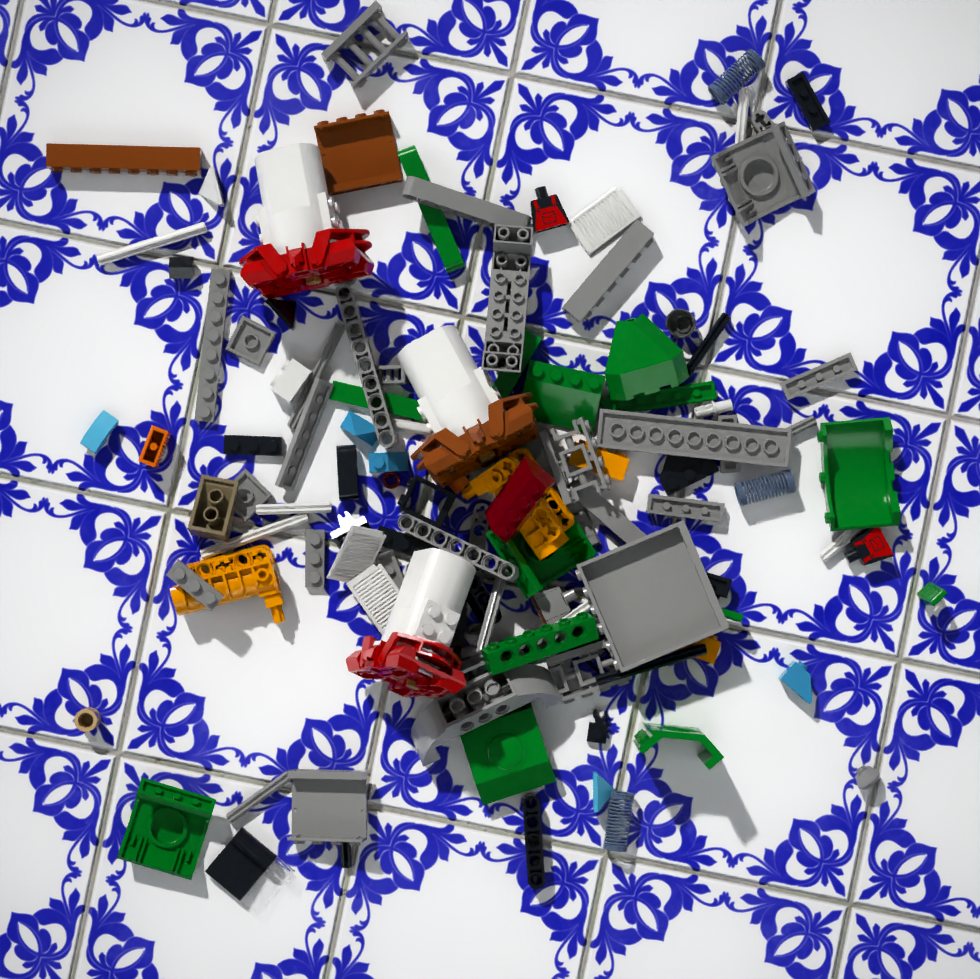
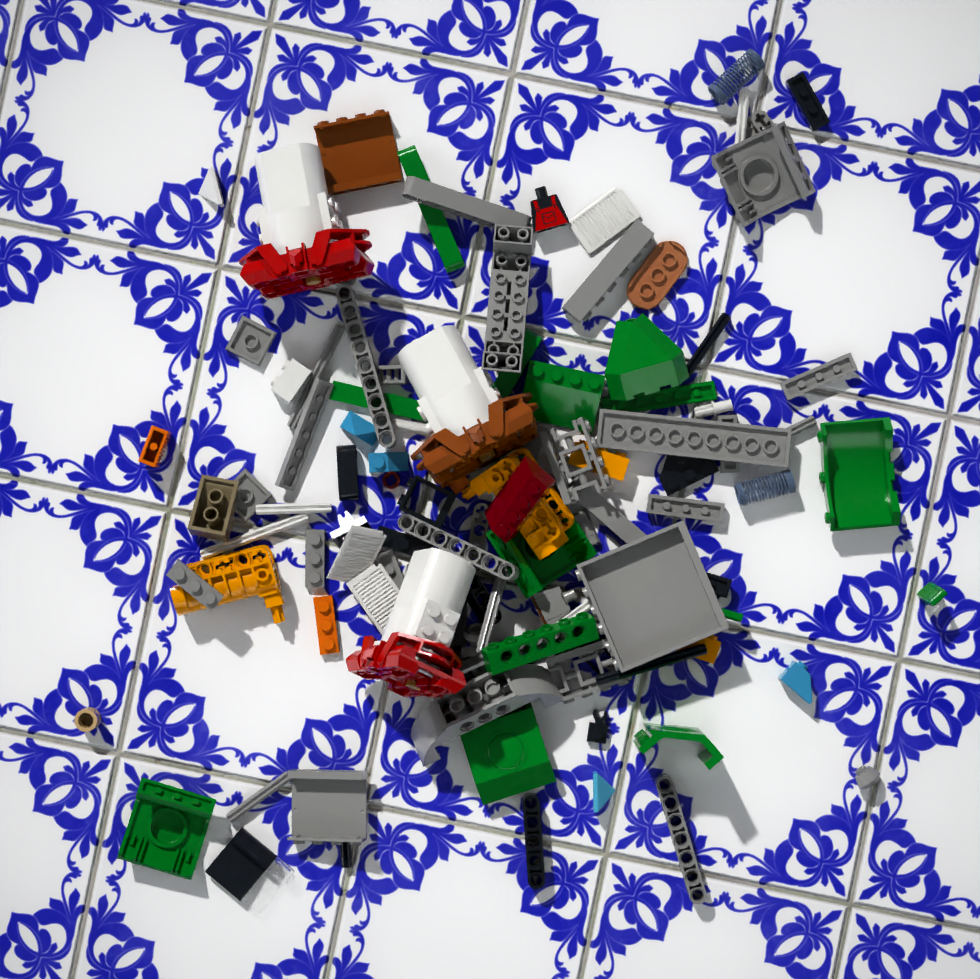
(99, 431): medium azure slope -> none
(124, 158): dark orange brick -> none
(152, 243): white axle -> none
(181, 268): black piece -> none
(212, 345): light grey plate -> none
(252, 445): black plate -> none
(285, 310): black slope -> none
(326, 624): none -> orange plate
(346, 40): light grey fence -> none
(611, 844): sand blue piece -> none
(657, 275): none -> nougat tile
(680, 323): dark grey hair -> none
(686, 846): none -> light grey beam
(839, 543): white axle -> none
(869, 547): torso -> none

